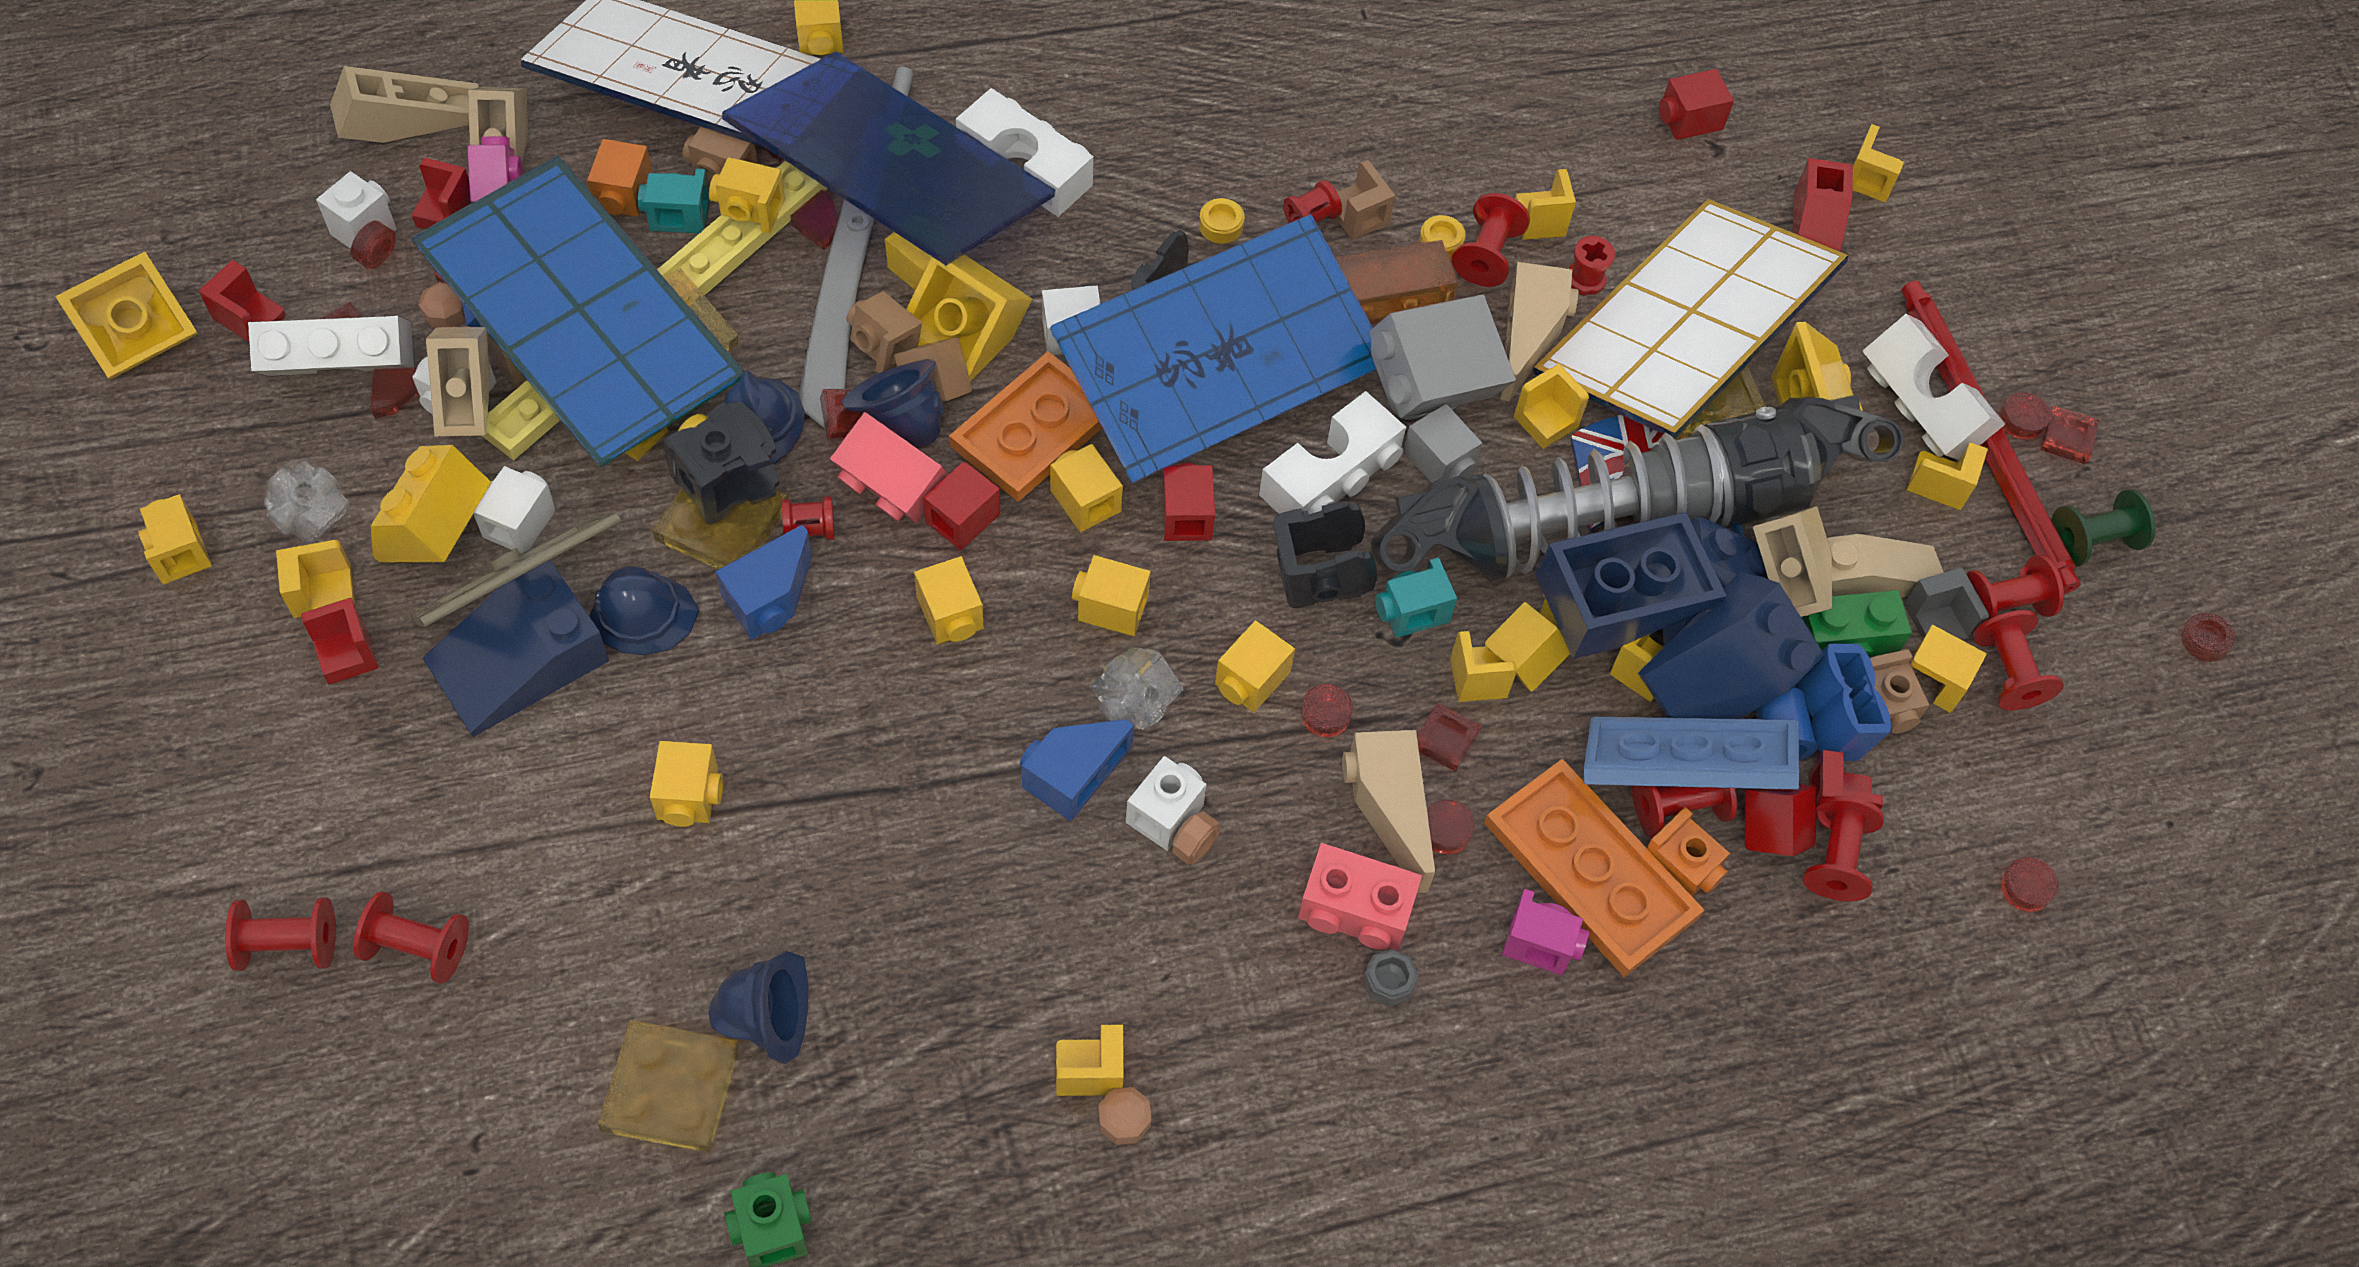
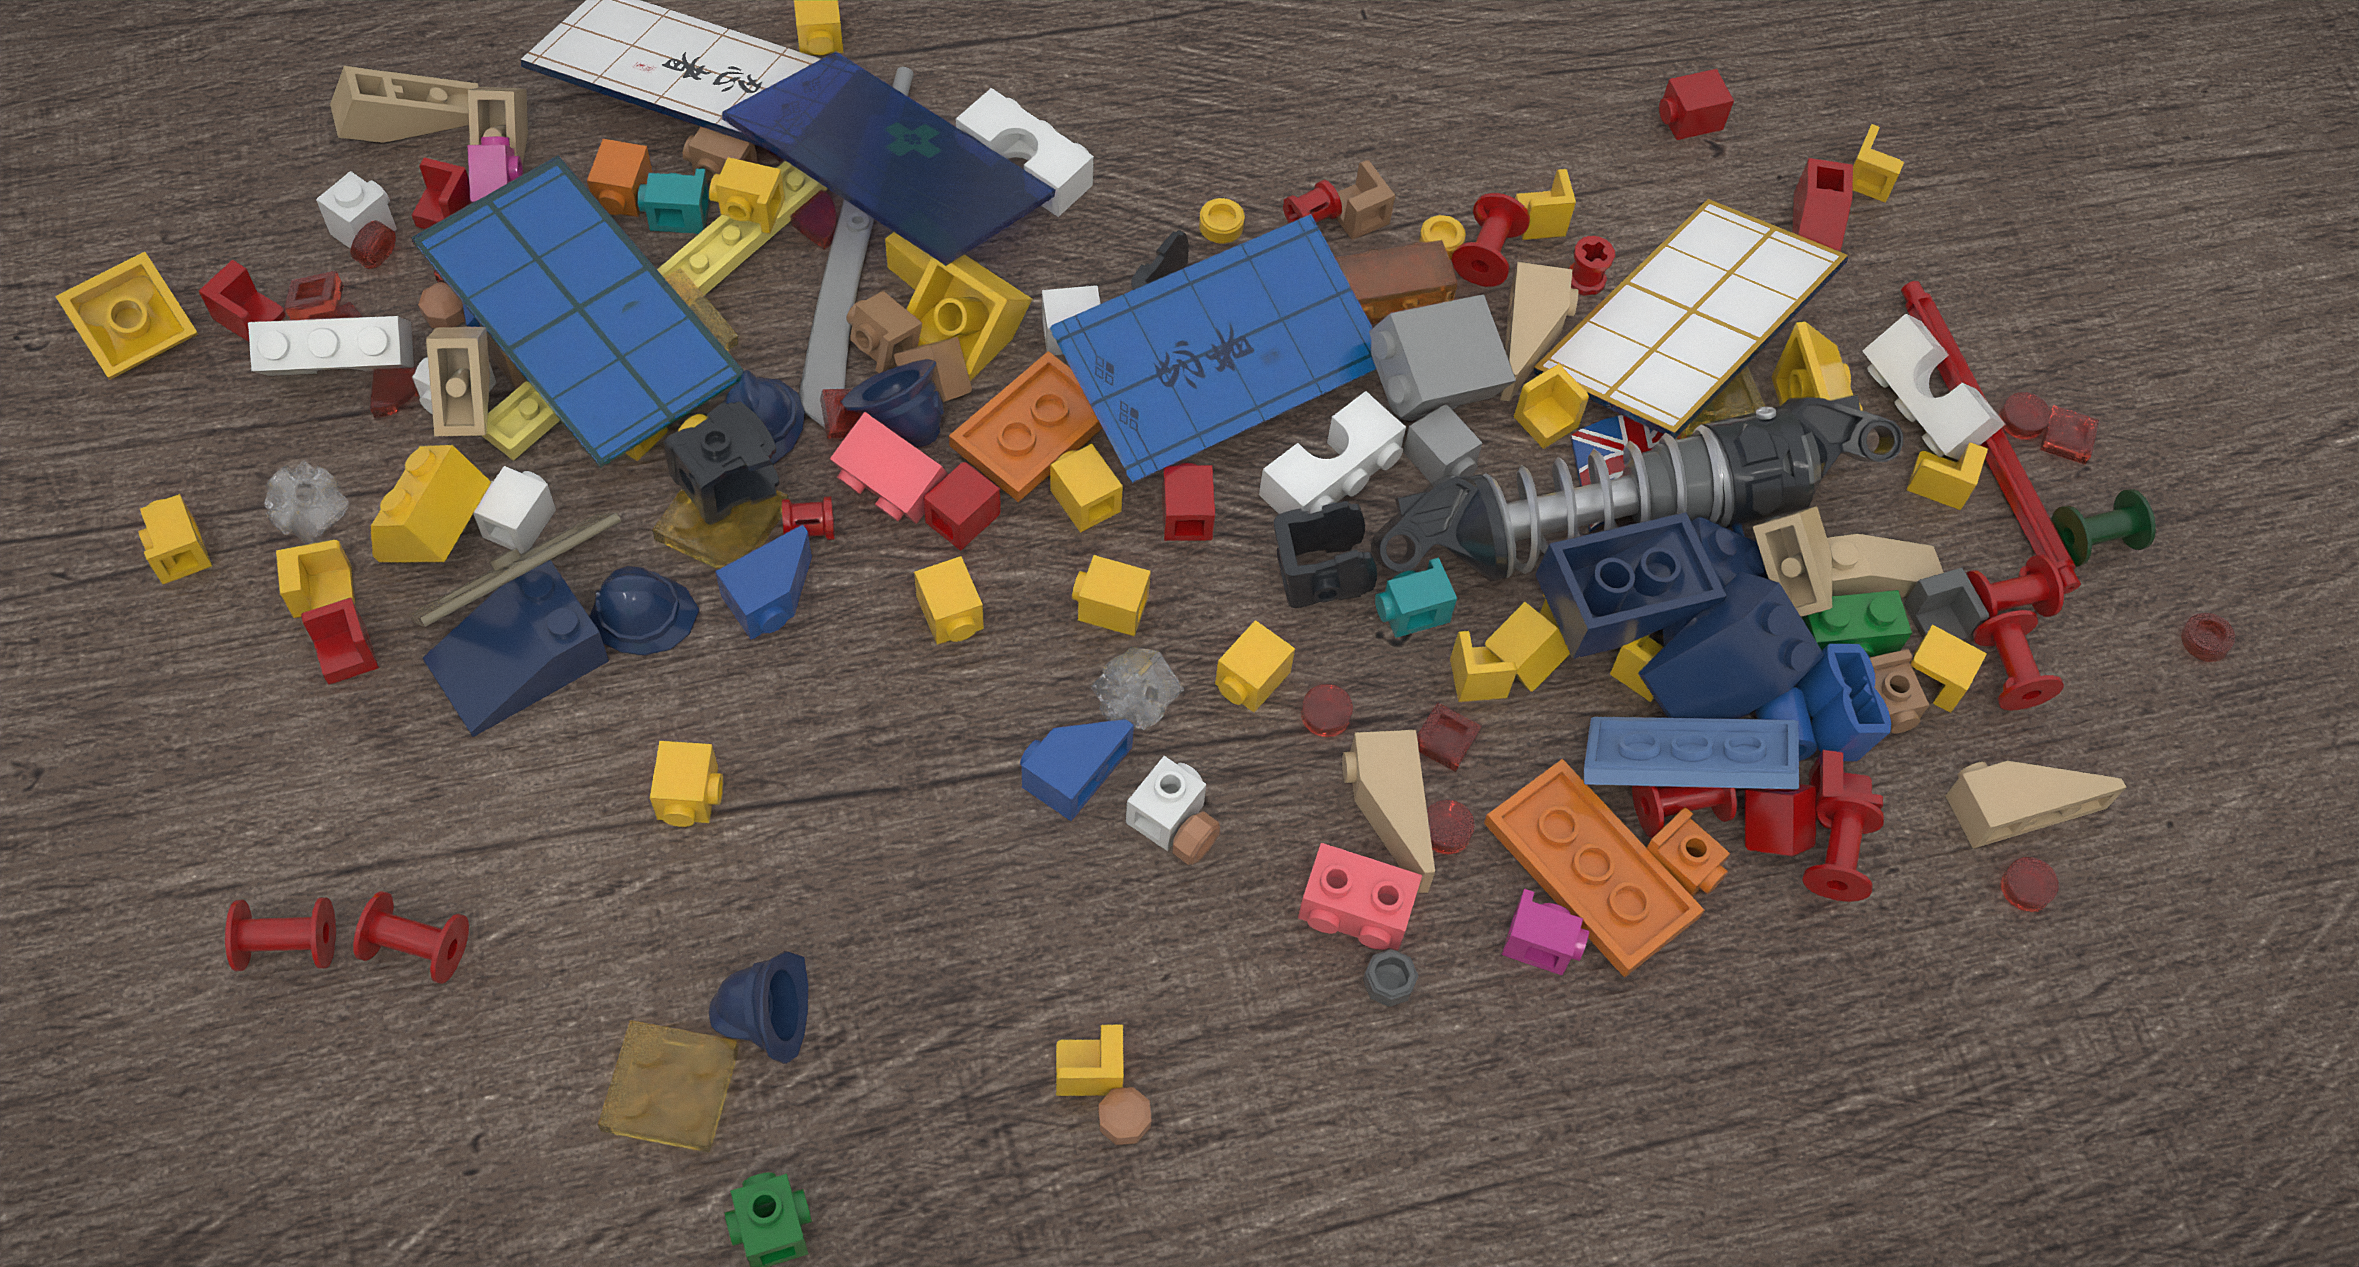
(314, 296): none -> clear red tile
(2024, 797): none -> tan slope

